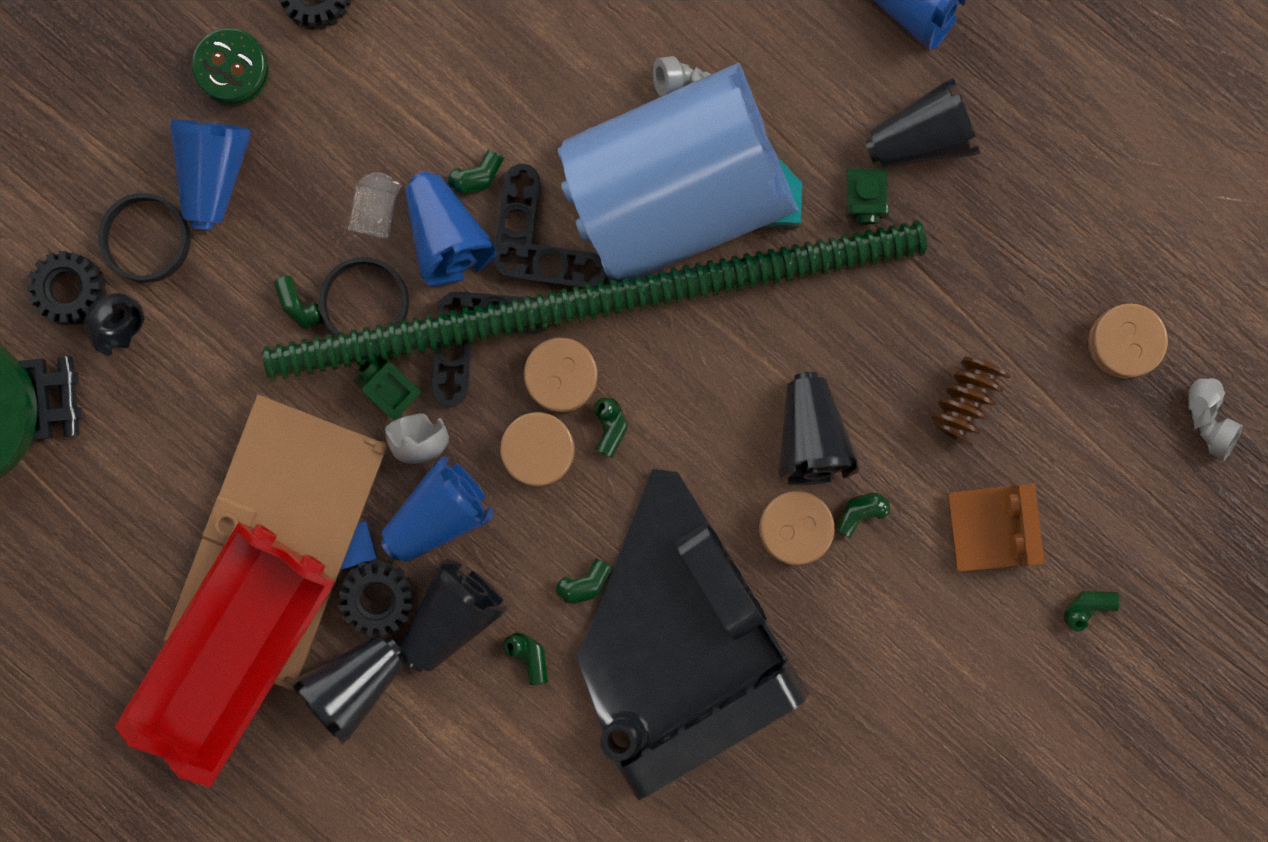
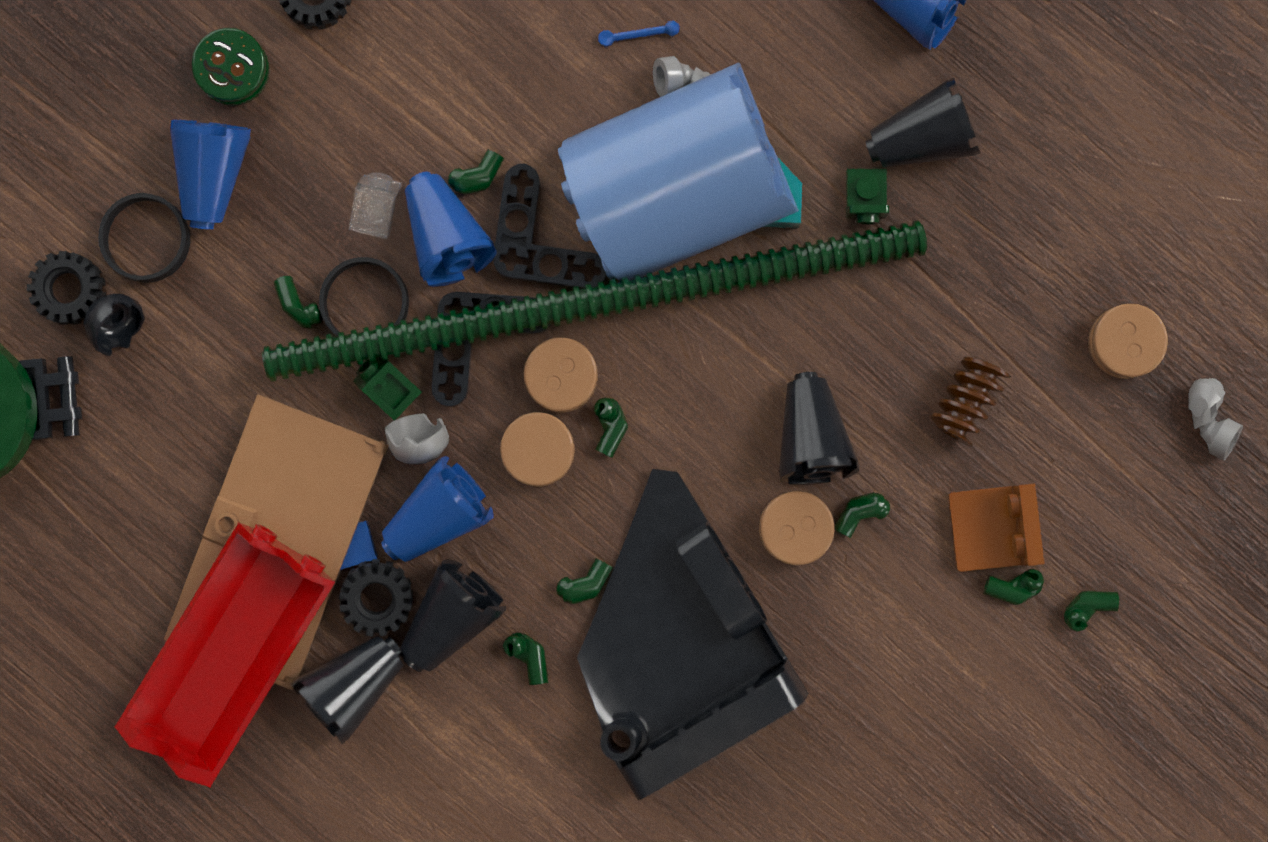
(606, 37): none -> blue hinge
(1017, 590): none -> dark green arm

